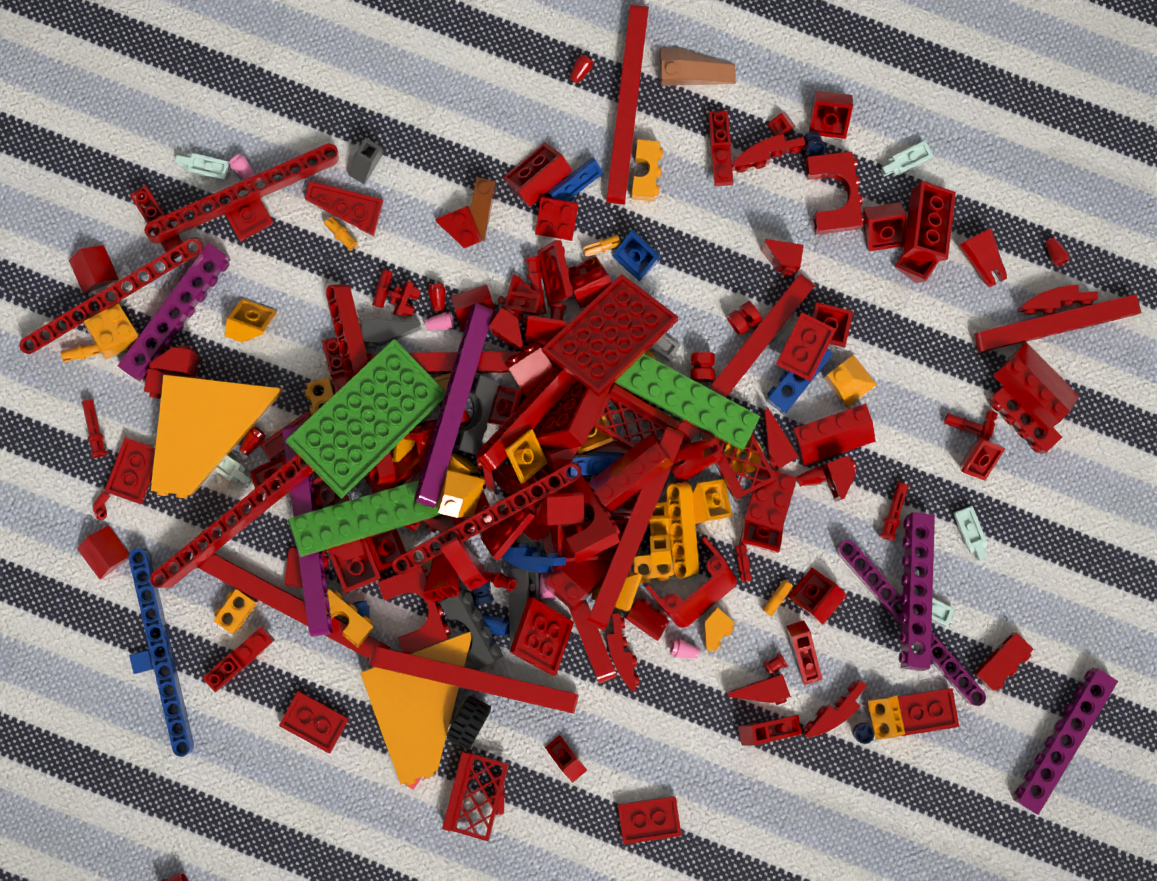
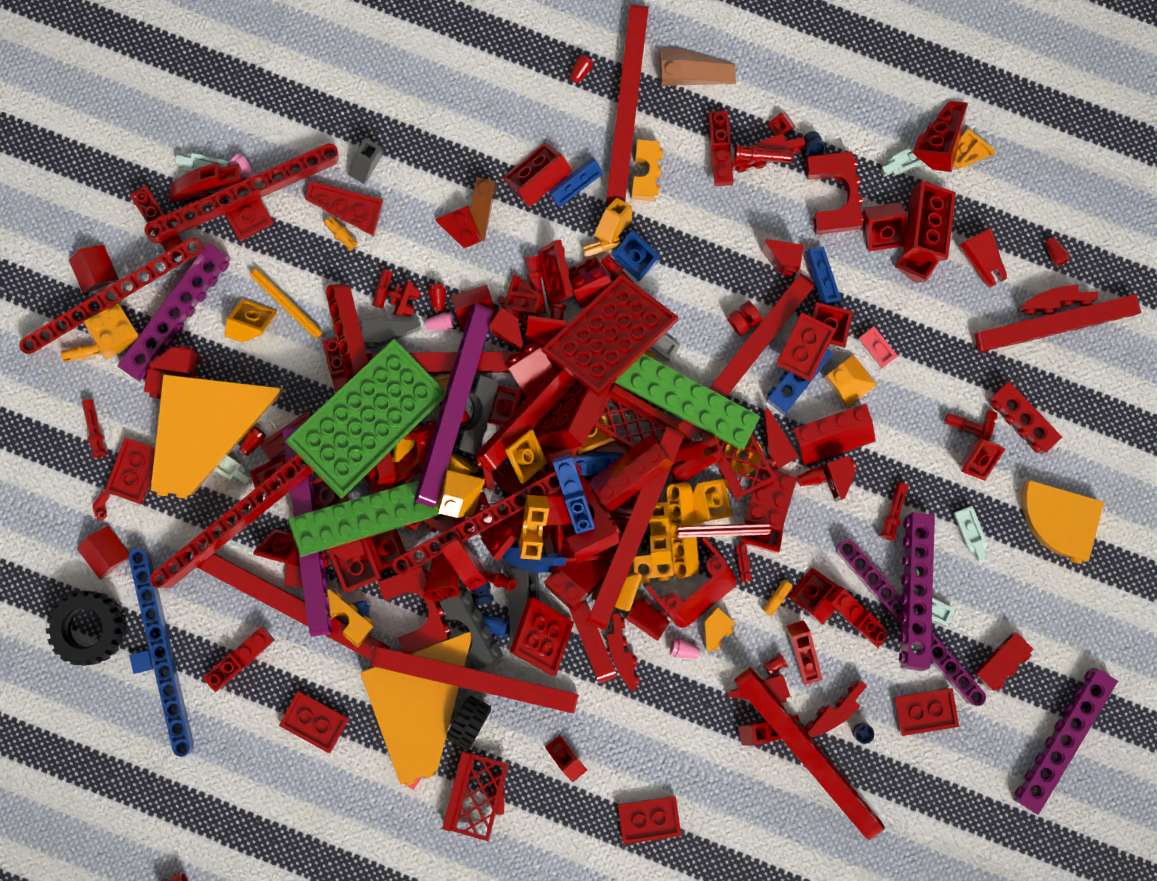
(61, 623): none -> black tyre
(200, 180): none -> red slope
(239, 614): light orange brick -> none
(278, 296): none -> light orange axle
(279, 547): none -> red slope
(318, 401): light orange brick -> none
(534, 519): none -> light orange arch
(544, 593): bright pink cone -> none
(556, 218): red plate -> none
(573, 493): none -> blue slope
(613, 267): none -> red pin
(614, 221): none -> light orange slope
(702, 366): red wheel -> none
(723, 530): none -> axle
(753, 153): none -> red pin
(809, 753): none -> red beam
(823, 275): none -> blue plate
(831, 114): red slope -> none
(858, 617): none -> red slope
(877, 347): none -> coral plate
(890, 716): light orange brick -> none
(942, 138): none -> red wedge
(971, 150): none -> light orange wing
(1036, 386): red slope -> none
(1061, 519): none -> light orange brick

